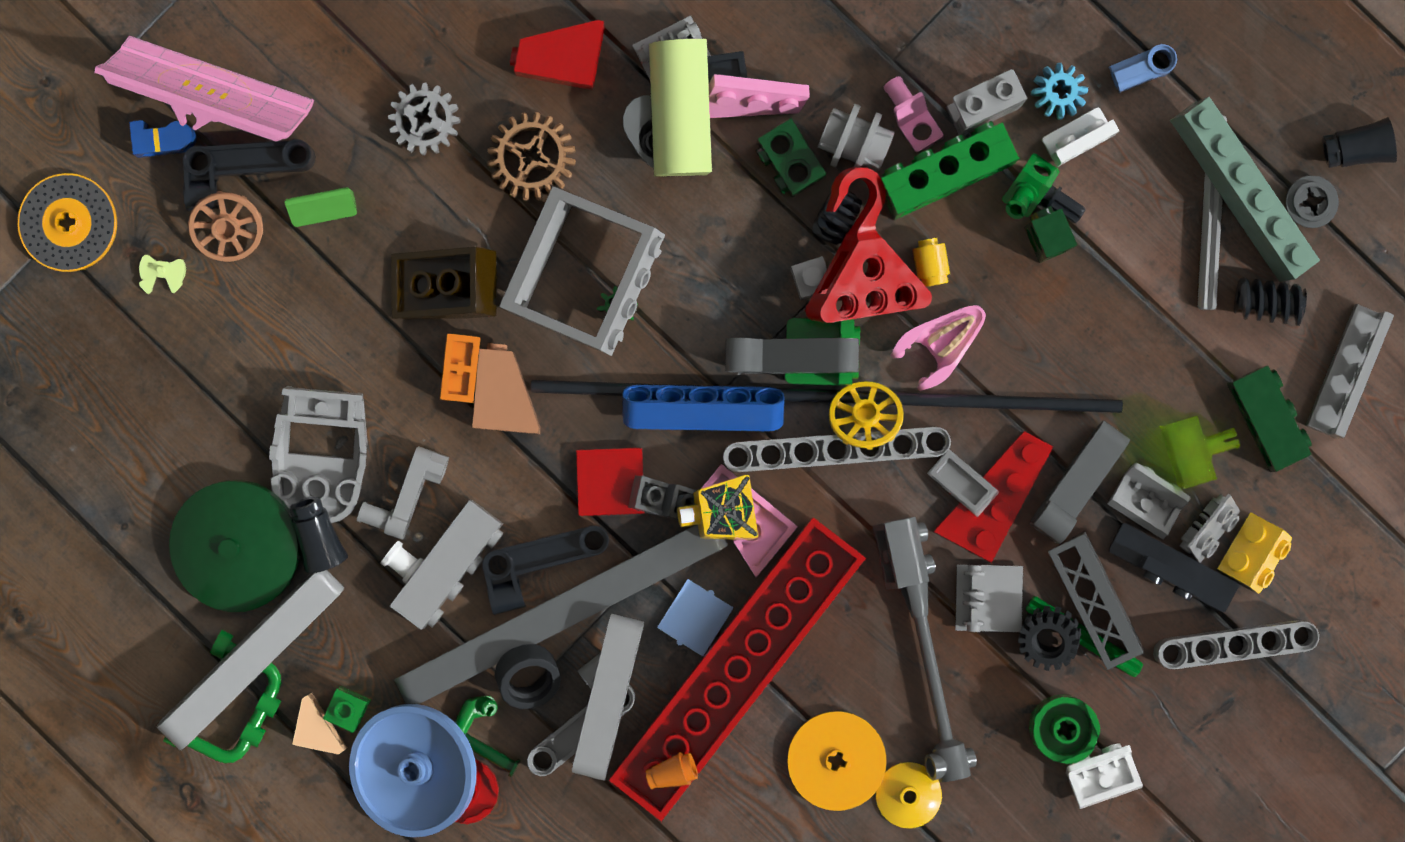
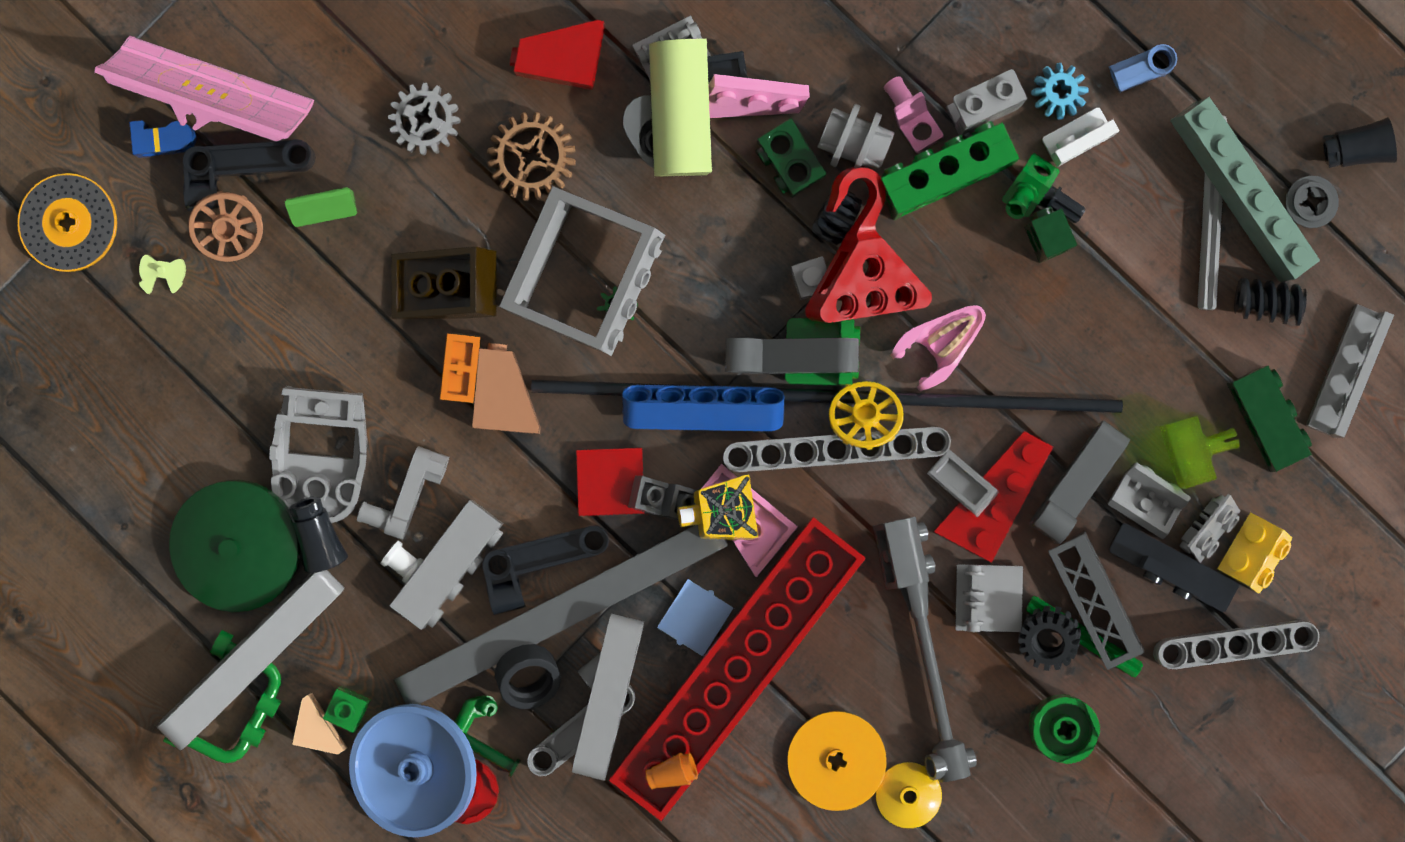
(931, 262): yellow brick -> none
(1104, 776): white bracket -> none

